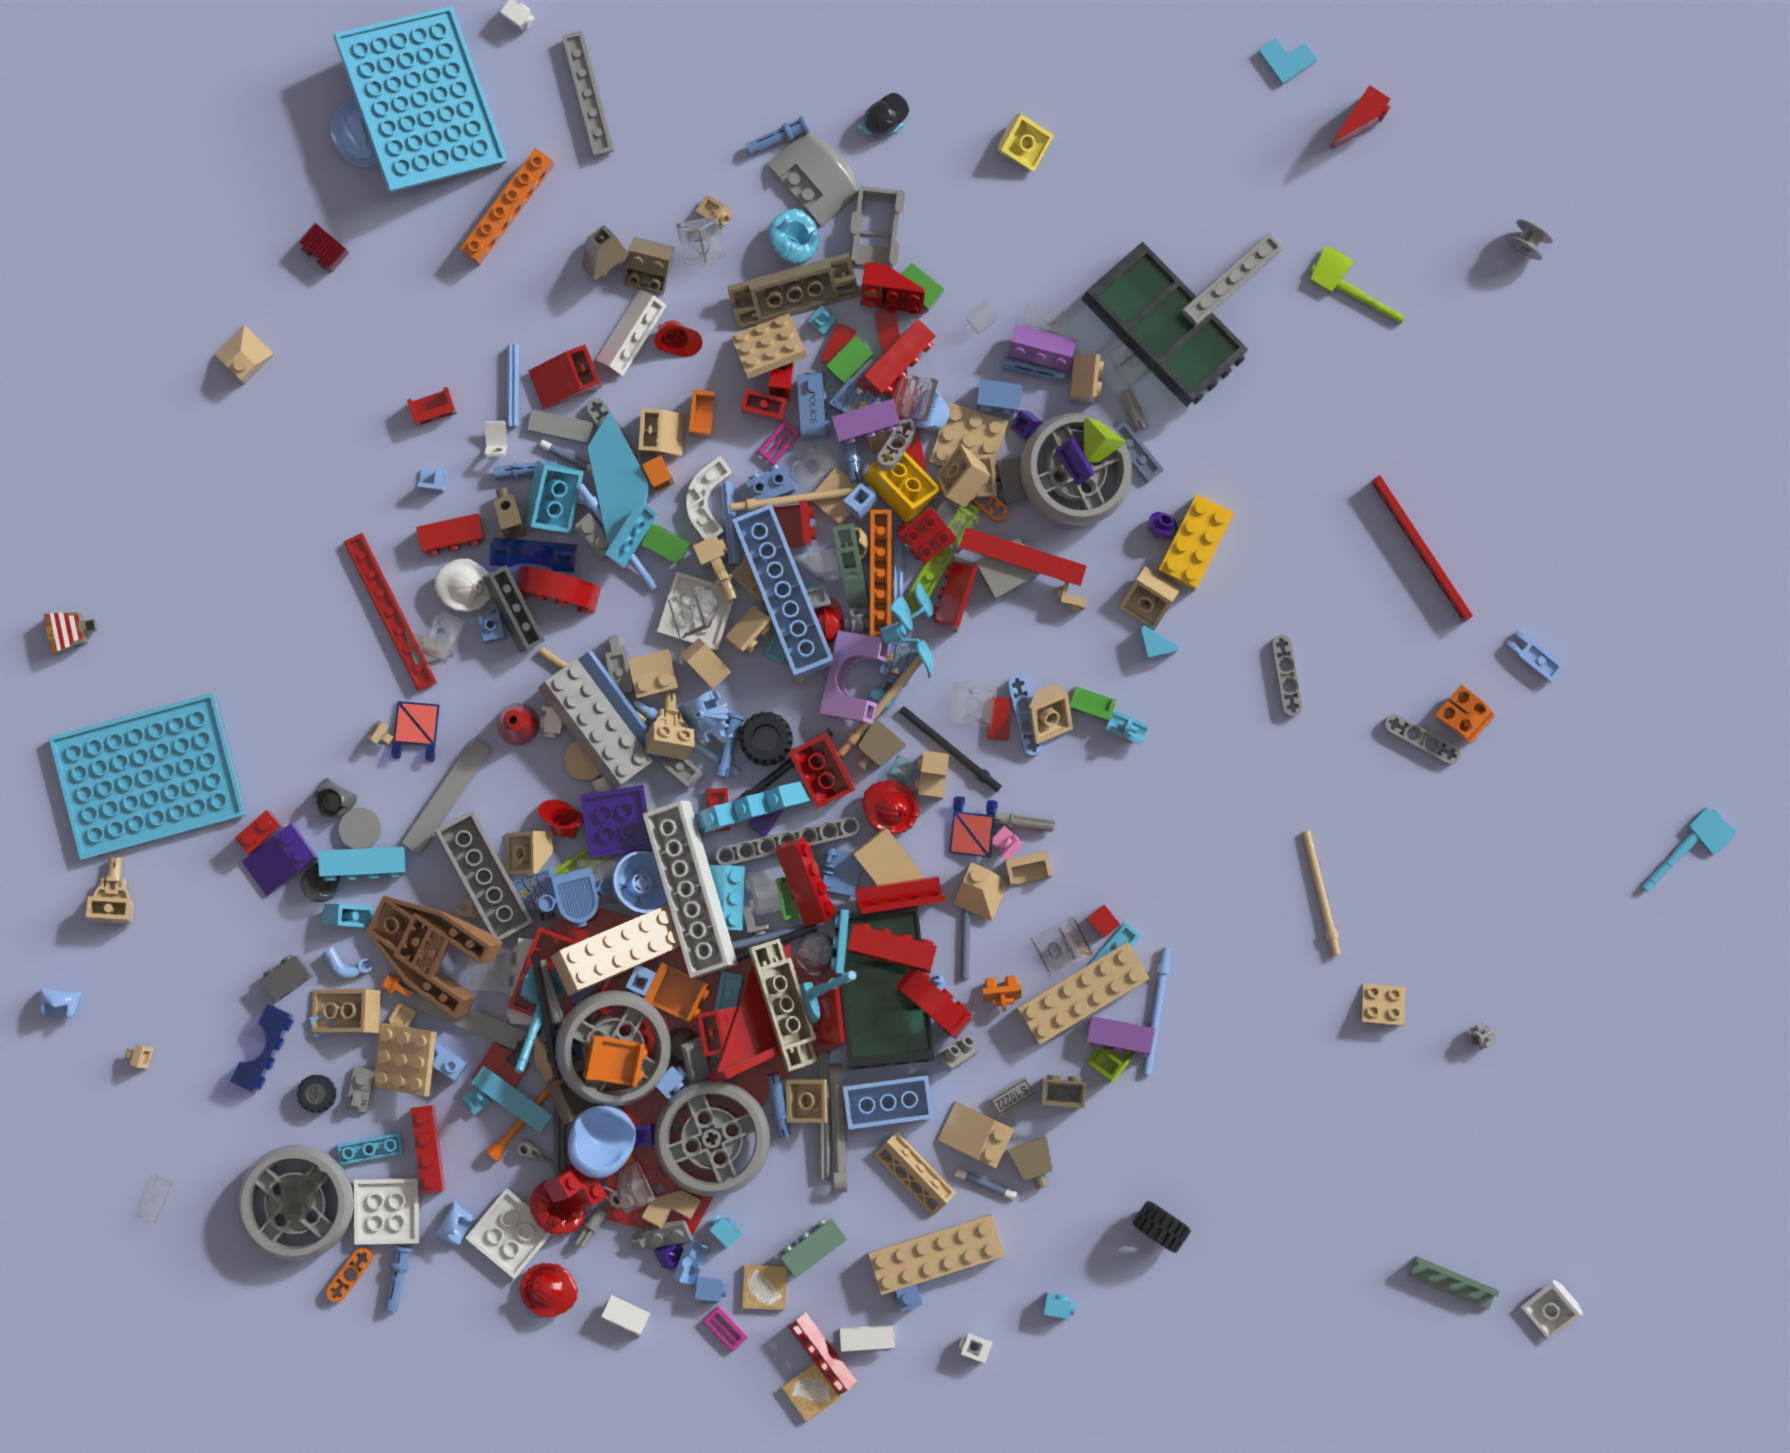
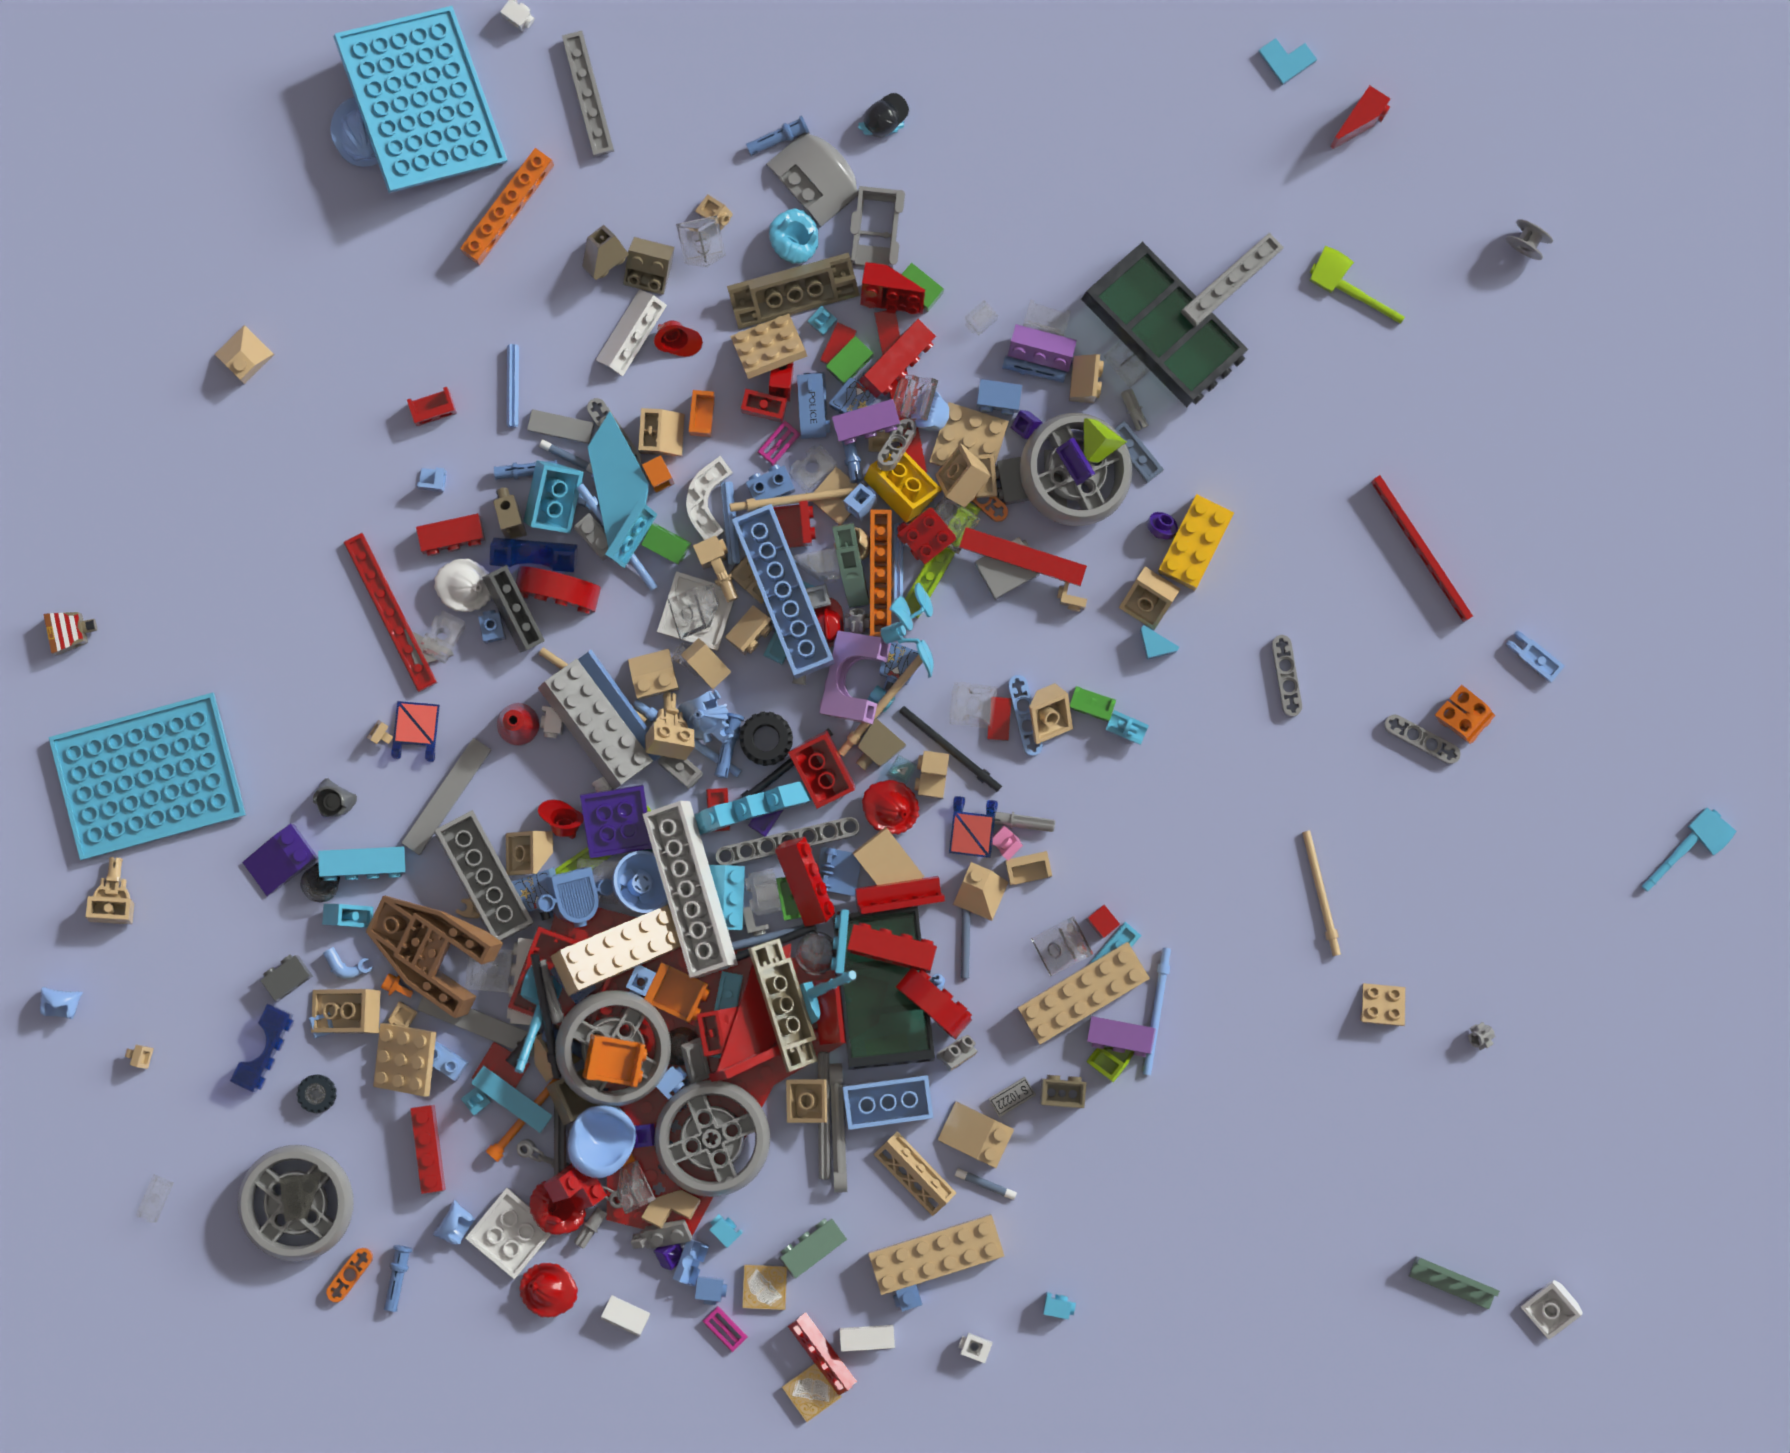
(259, 832): red brick -> none
(323, 247): dark red brick -> none
(360, 828): light grey tile -> none
(360, 1089): light grey hinge -> none
(382, 1147): medium azure tile -> none
(386, 1211): white plate -> none
(495, 438): white bracket -> none
(565, 377): red slope -> none
(579, 763): tan tile -> none
(618, 665): light grey hinge -> none
(778, 1104): medium blue pin -> none
(954, 595): red slope -> none
(1002, 995): orange hips -> none
(1024, 142): light yellow slope -> none
(1033, 1161): dark tan torso -> none
(1161, 1226): black tyre -> none

